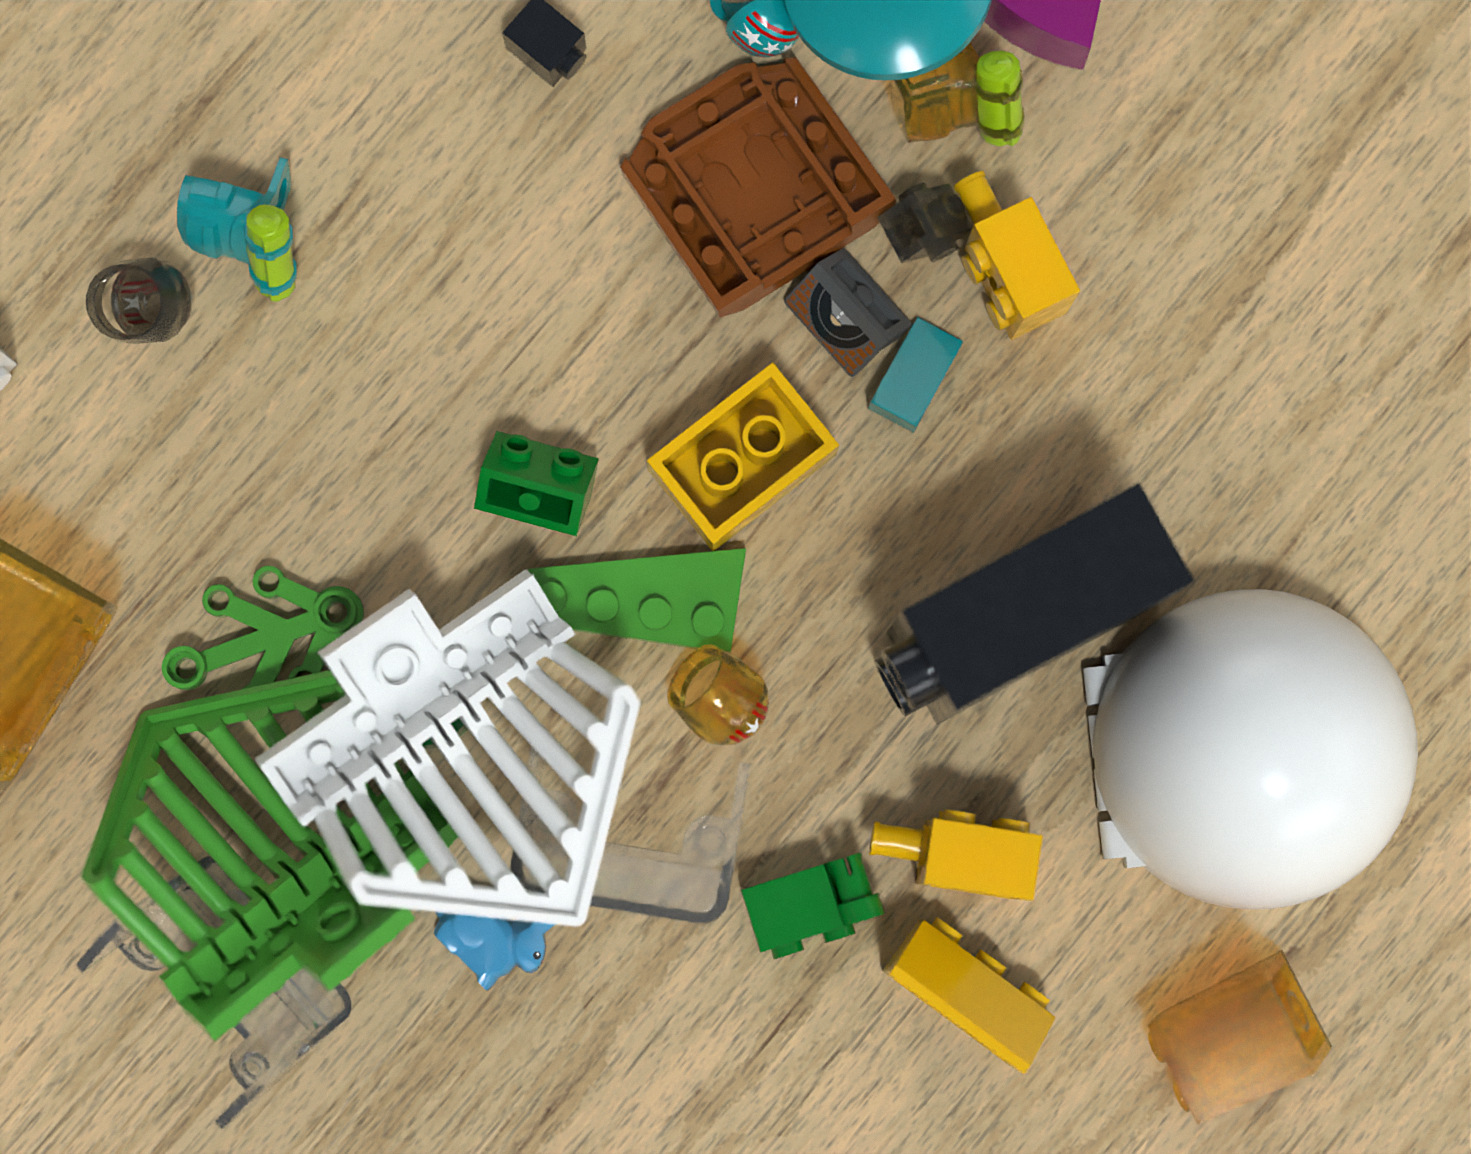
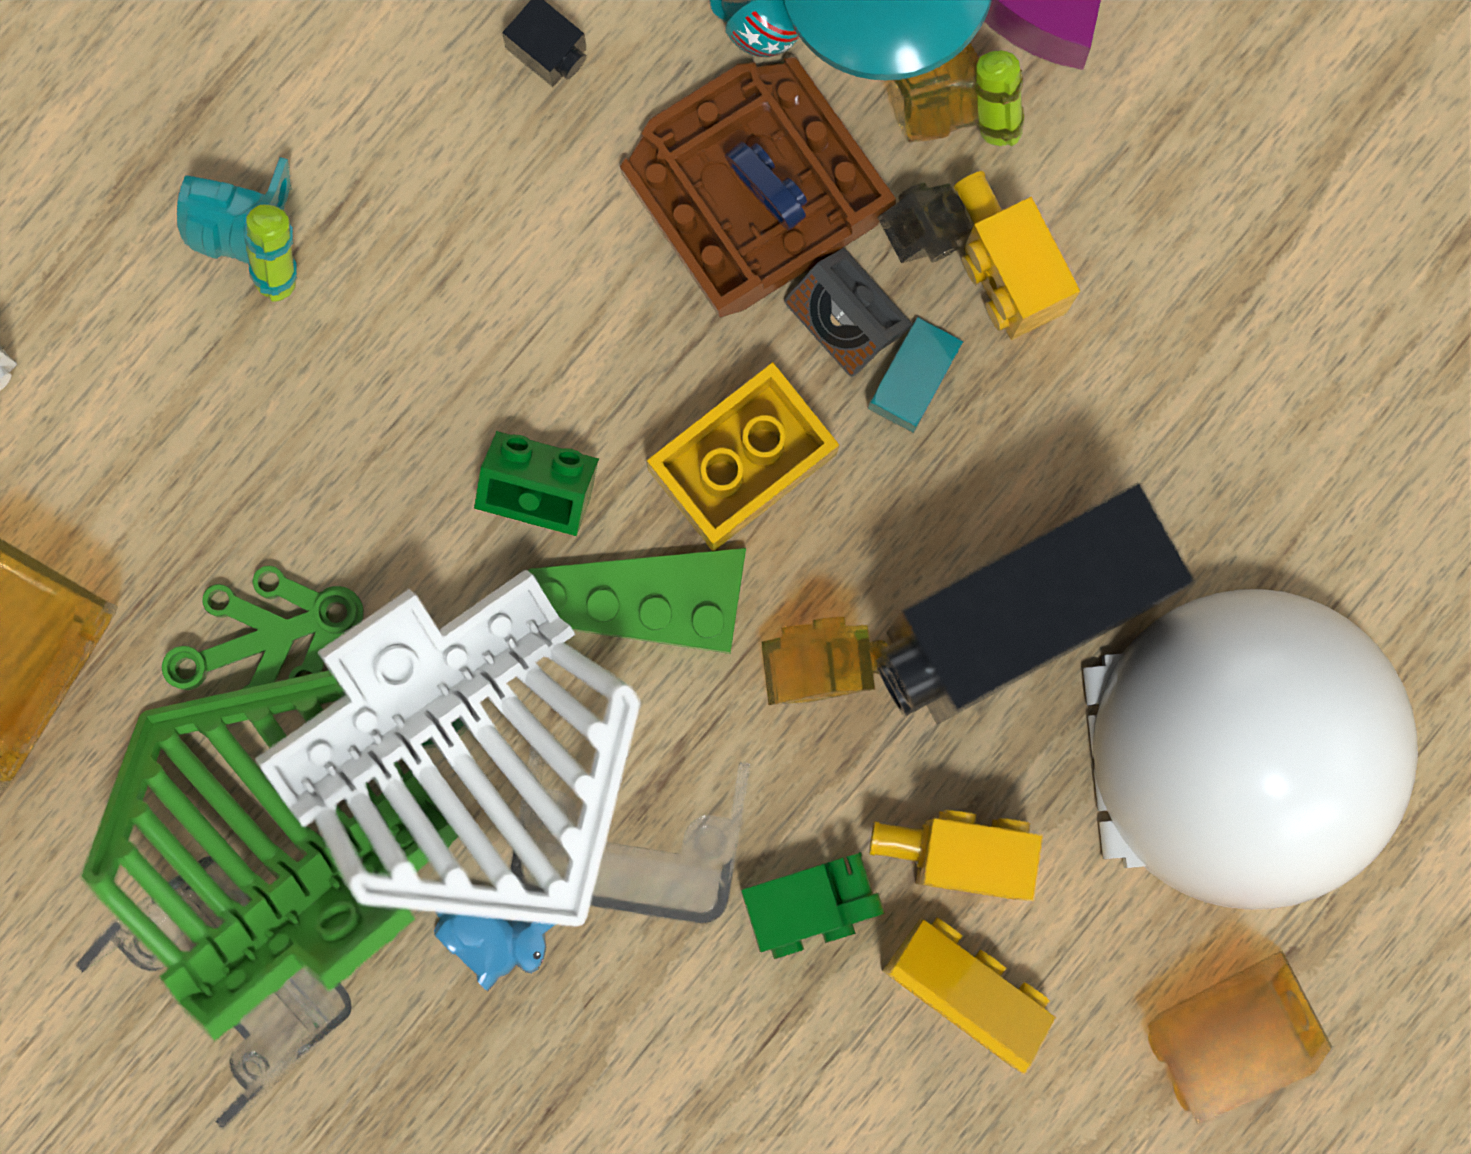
(147, 301): clear smoke helmet -> none
(732, 704): clear yellow helmet -> none
(755, 169): none -> dark blue plate
(820, 661): none -> clear yellow brick

